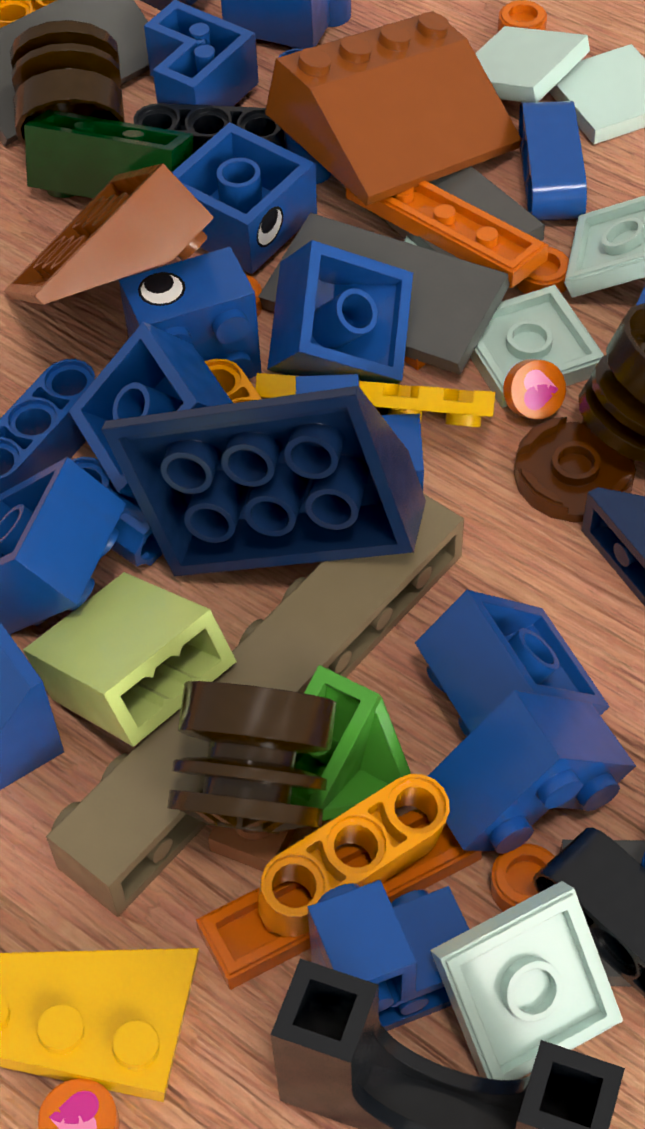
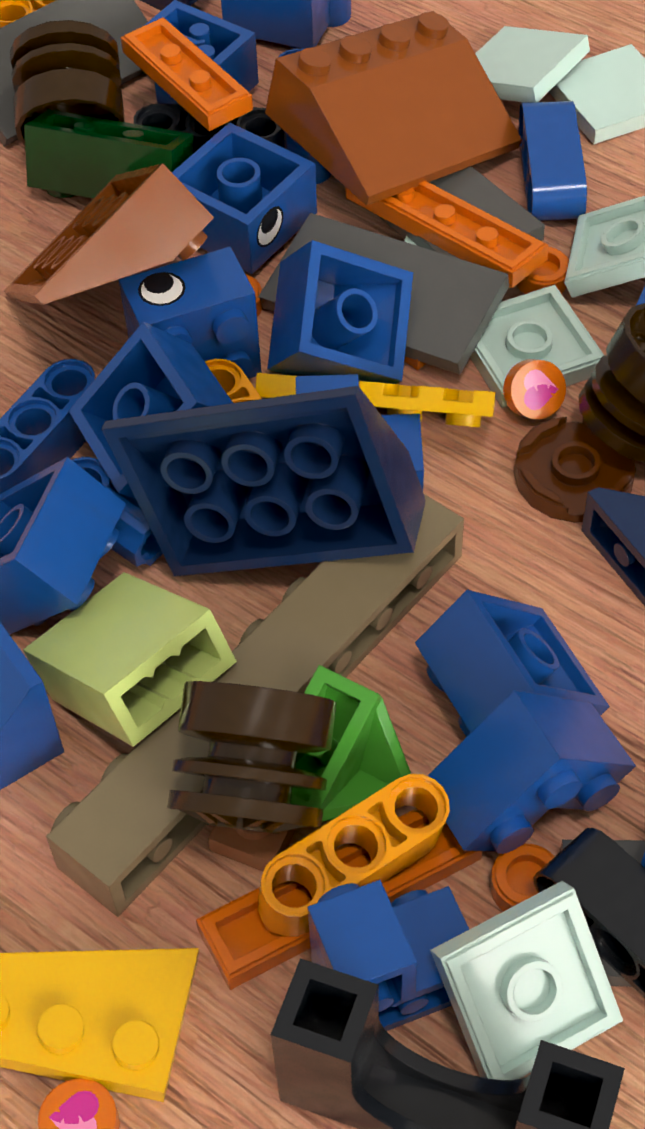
(187, 74): none -> orange tile
(522, 15): orange tile -> none

